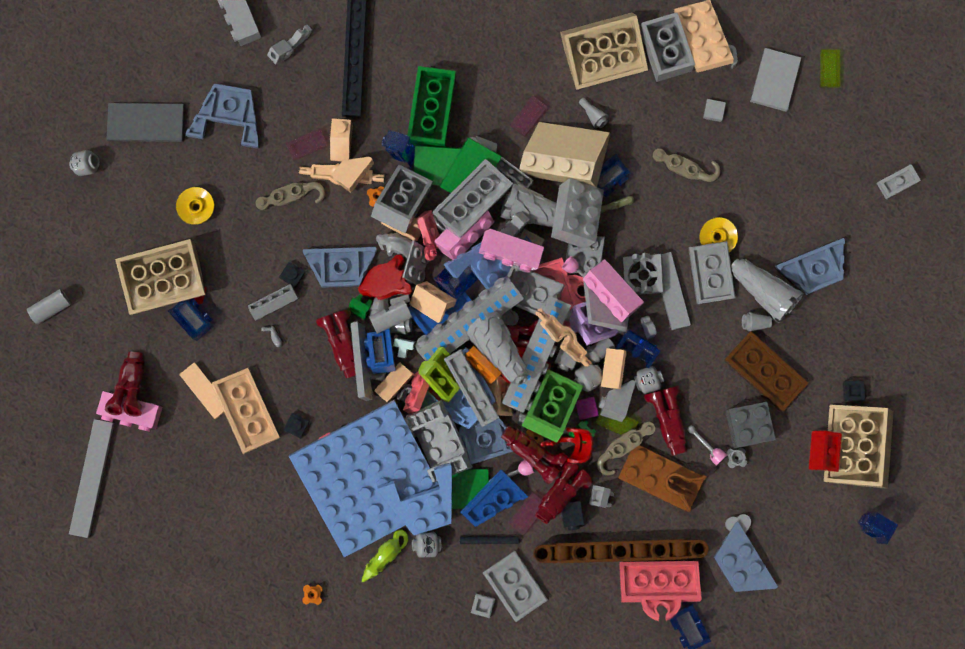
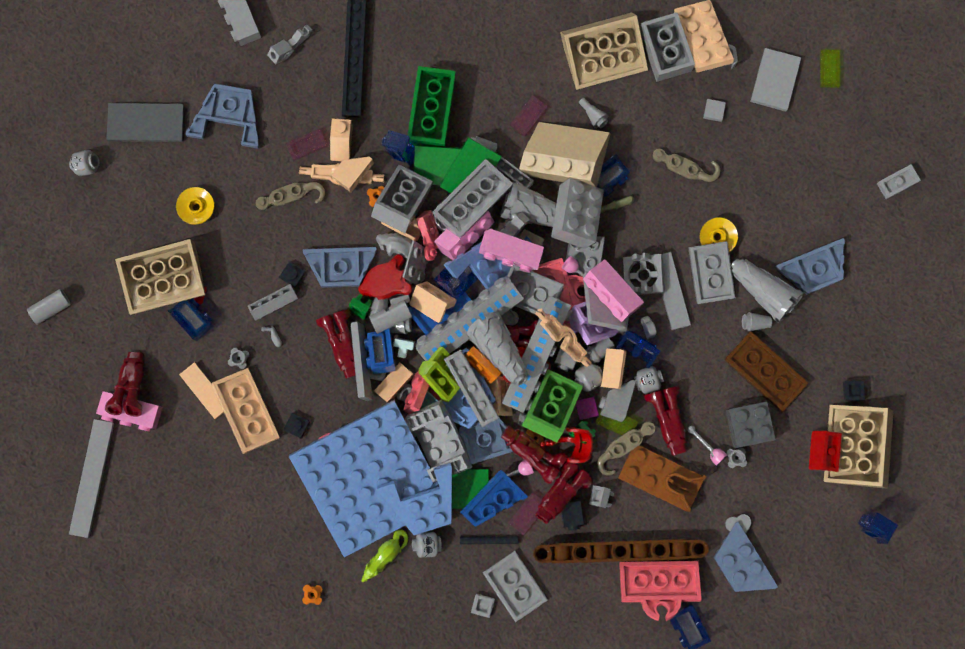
(233, 358): none -> light grey plate

